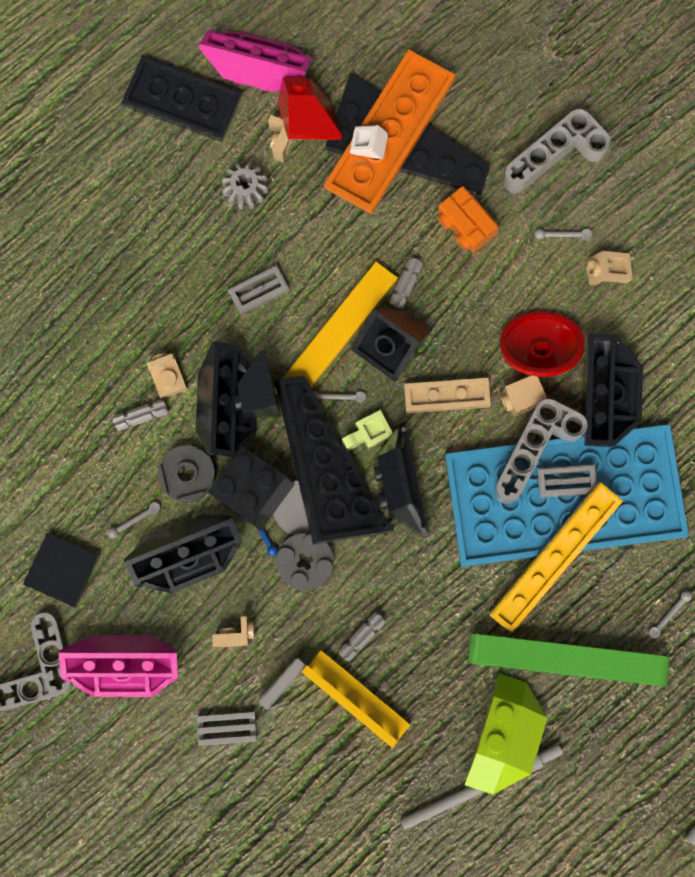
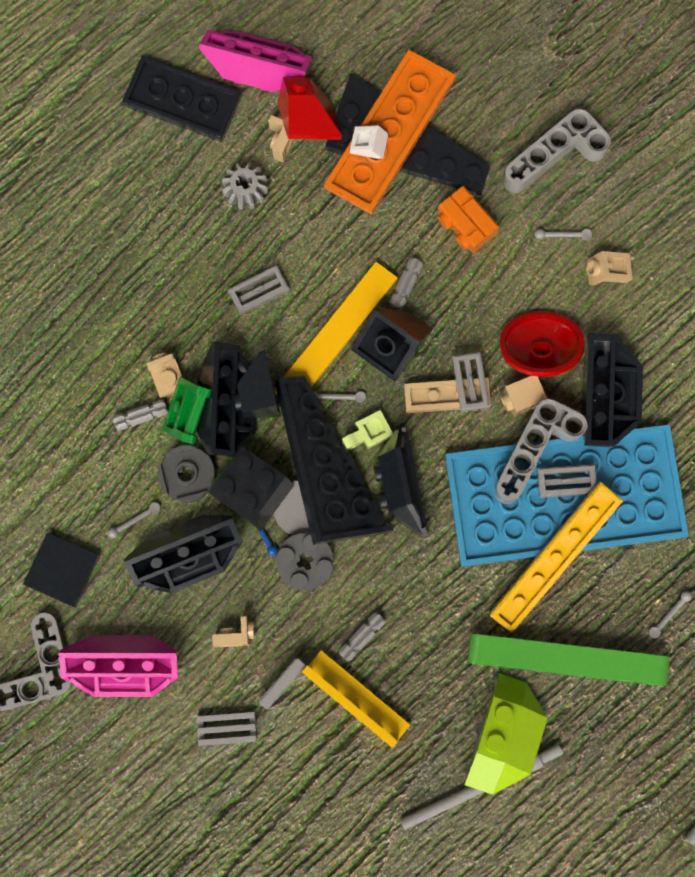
(186, 410): none -> green plate
(474, 406): none -> light grey tile

